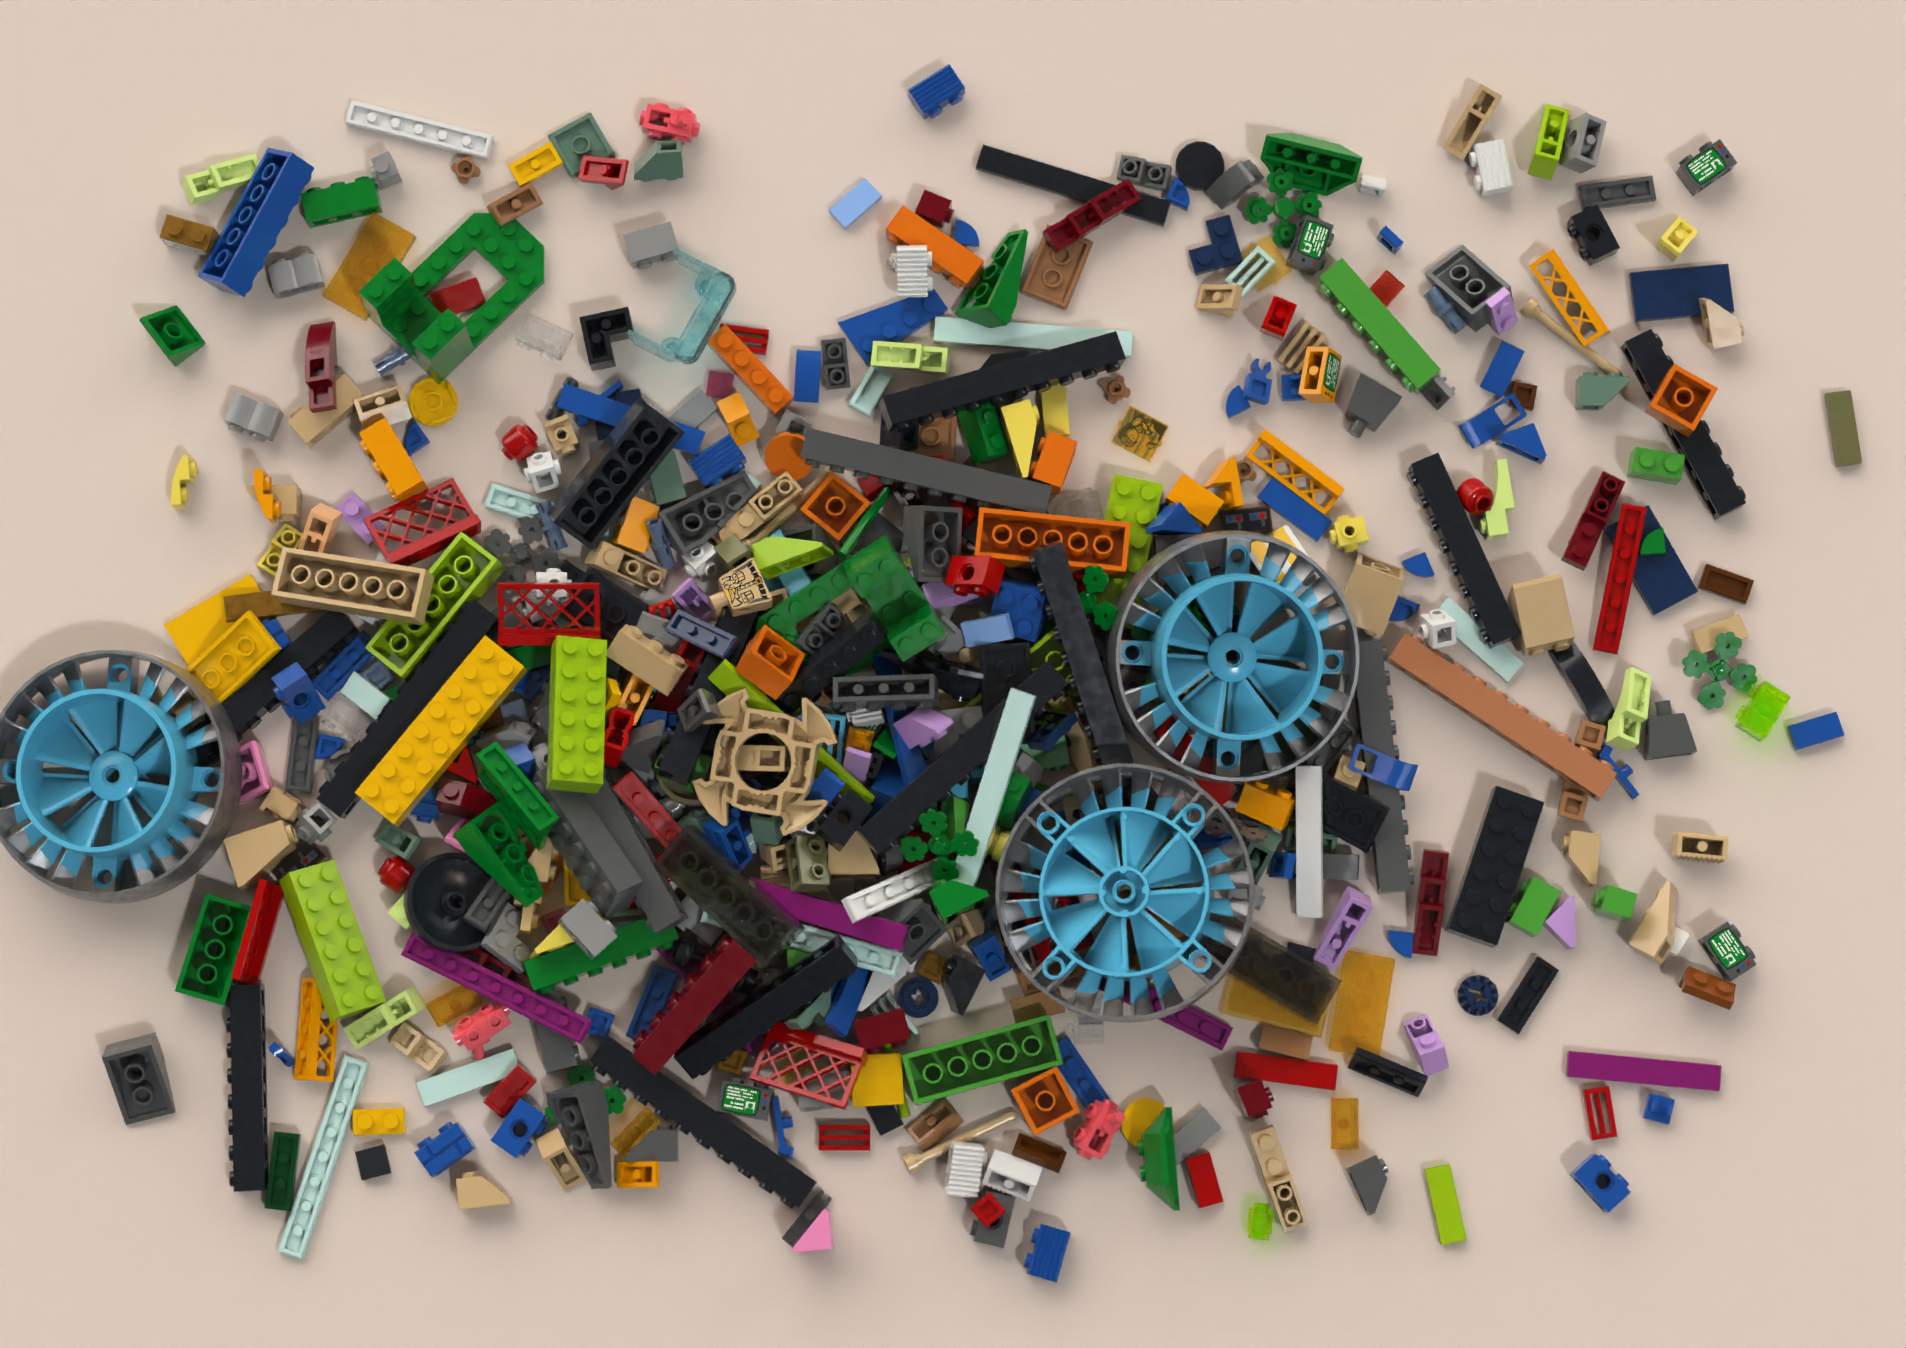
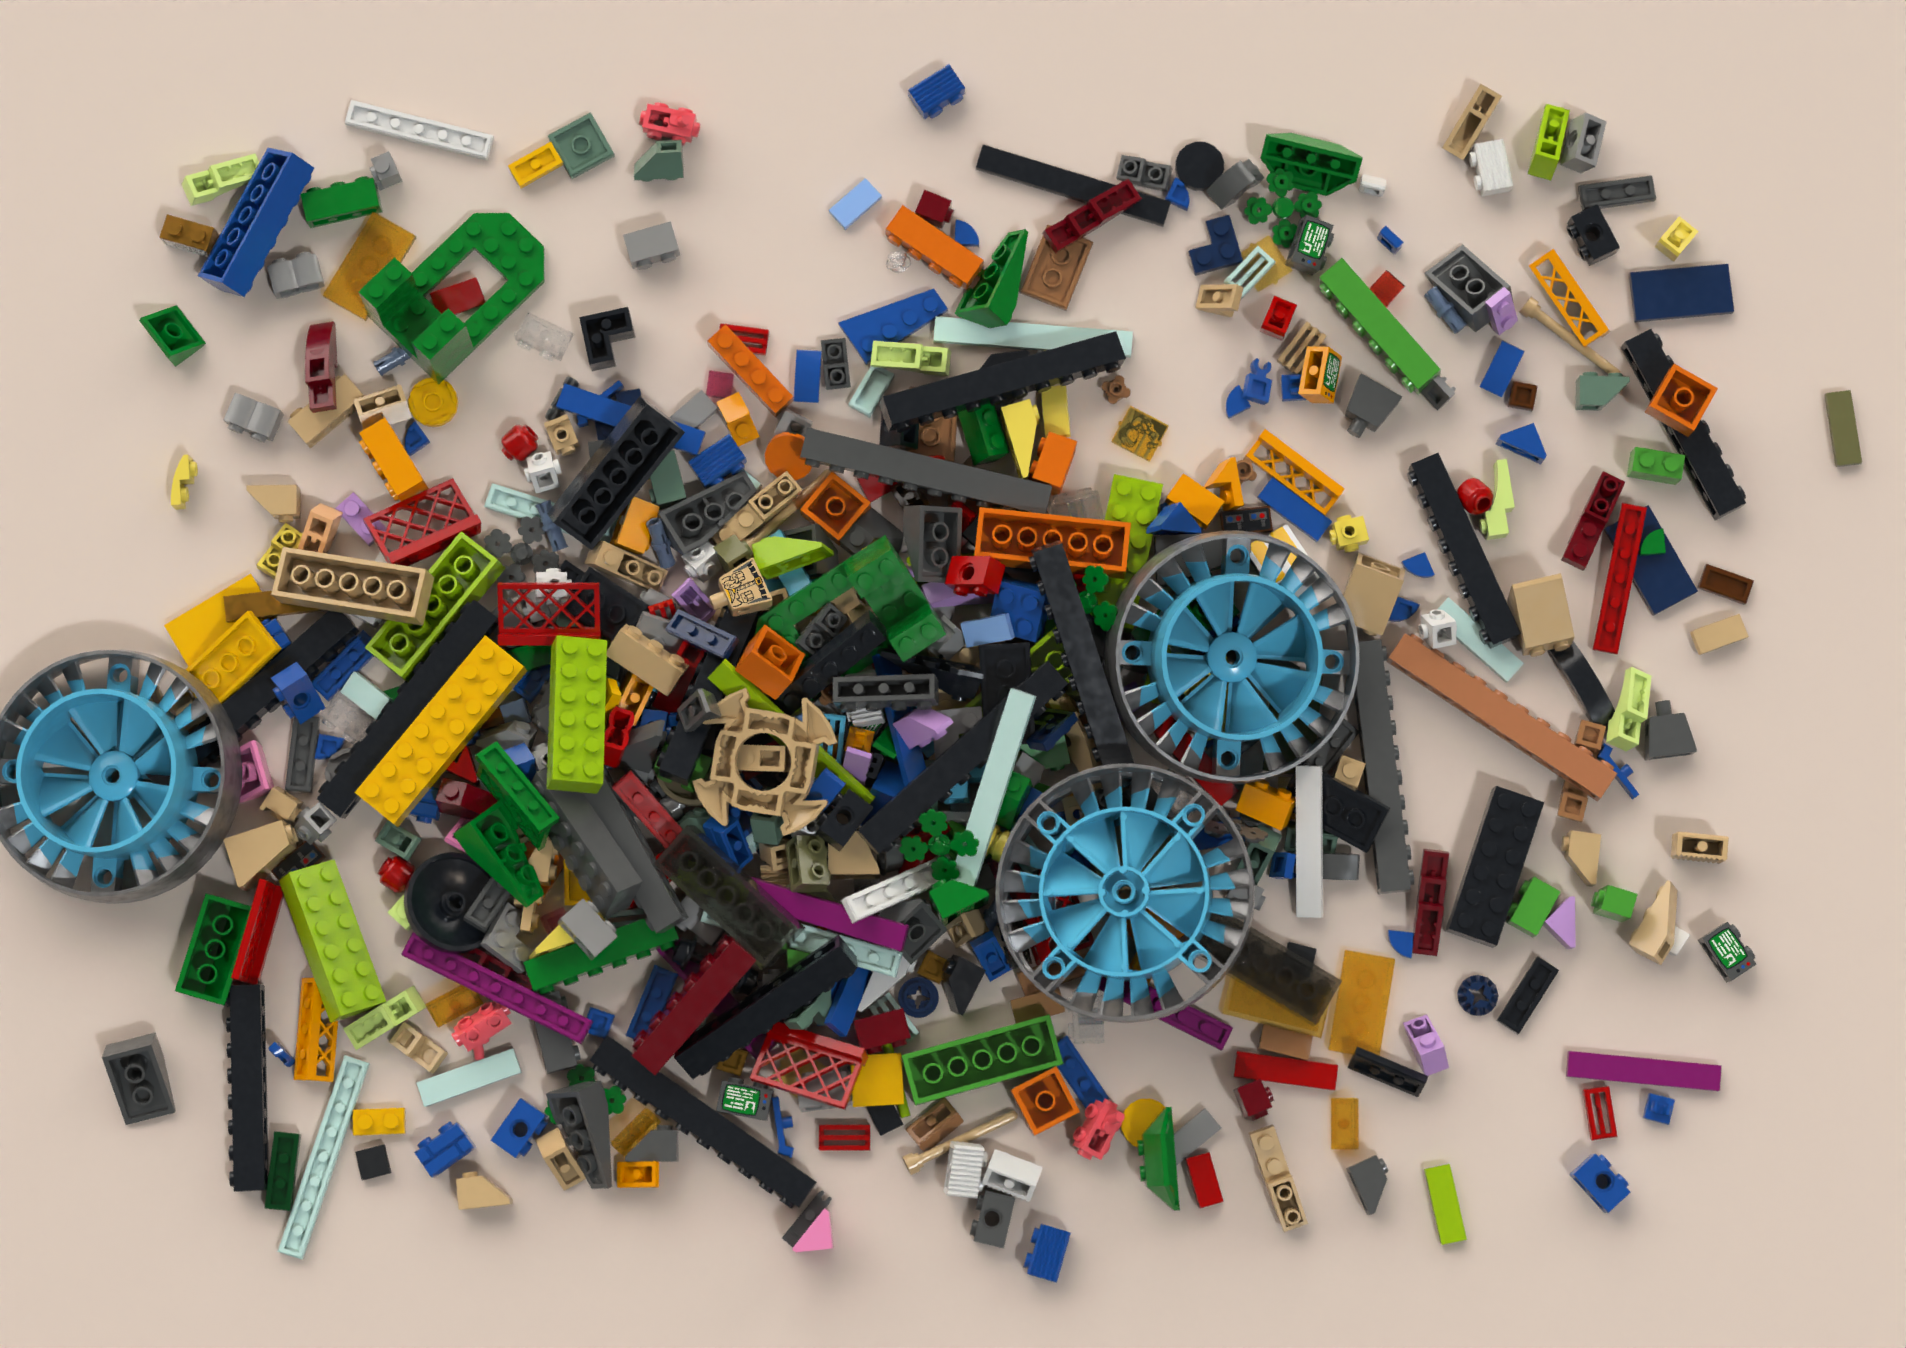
(267, 502): light orange slope -> none
(378, 675): sand blue tile -> none
(466, 162): medium nougat plate -> none
(509, 1090): red plate -> none
(515, 204): medium nougat slope -> none
(603, 171): red slope -> none
(716, 292): clear light blue windscreen -> none
(864, 522): green bar -> none
(913, 271): white brick -> none
(956, 813): bright green slope -> none
(987, 1209): red tile -> none
(1039, 1153): reddish brown tile -> none
(1260, 1221): clear neon green brick -> none
(1343, 927): lavender slope -> none
(1386, 769): blue piece -> none
(1488, 424): blue piece -> none
(1705, 167): brick -> none
(1708, 987): dark orange bracket -> none
(1719, 325): tan slope -> none
(1719, 670): green plant -> none
(1761, 711): clear neon green brick -> none
(1815, 731): blue tile -> none

